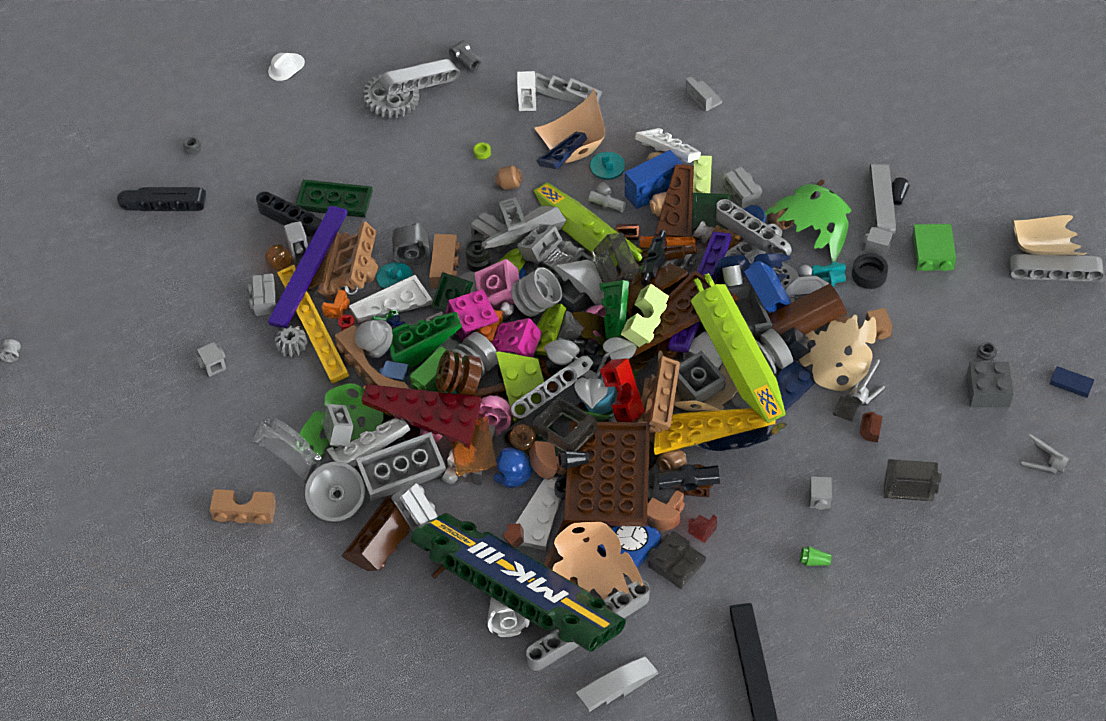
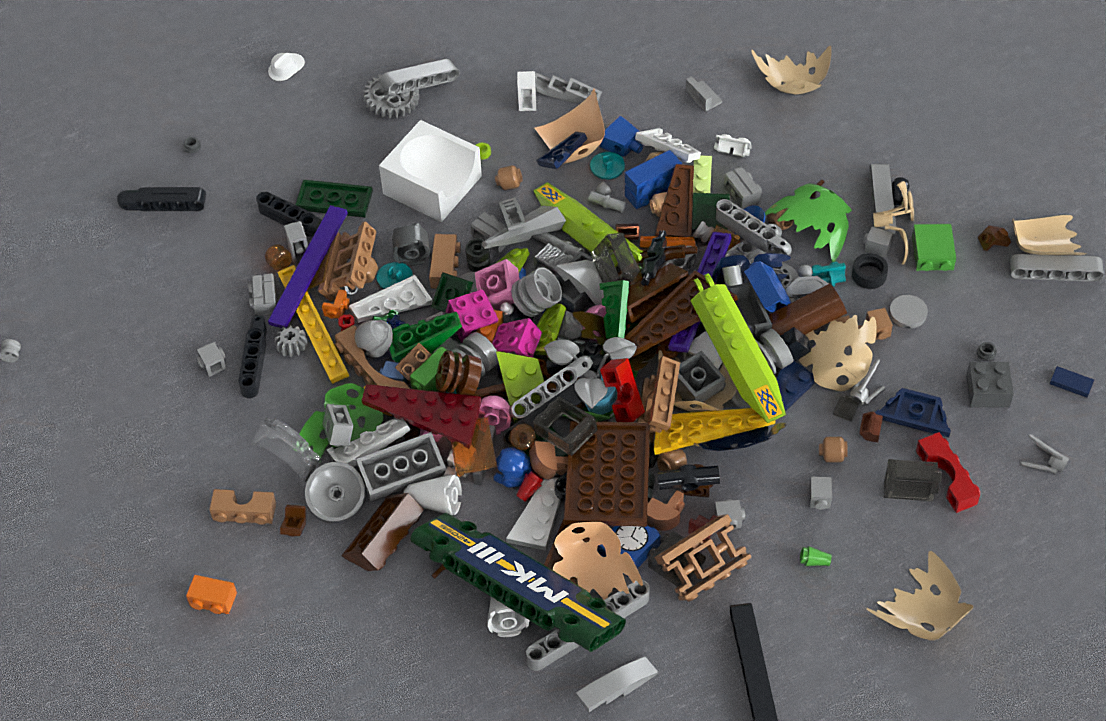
(211, 594): none -> orange brick
(253, 357): none -> black piece
(294, 520): none -> reddish brown bracket
(413, 360): none -> medium nougat hips
(414, 505): brick -> none
(430, 170): none -> white piece
(437, 494): none -> white cone
(463, 53): flat silver piece -> none
(514, 535): copper piece -> none
(529, 486): none -> red cone
(539, 243): light grey brick -> none
(572, 458): black cone -> none
(621, 138): none -> blue torso
(652, 304): yellowish green arch -> none
(695, 544): none -> medium nougat fence
(726, 142): none -> white hinge
(733, 509): none -> light grey brick
(797, 77): none -> tan piece
(833, 449): none -> medium nougat head
(886, 217): none -> tan plant
(908, 311): none -> light grey tile
(916, 411): none -> dark blue wing
(924, 606): none -> tan piece
(962, 492): none -> red arch
(994, 236): none -> reddish brown bracket

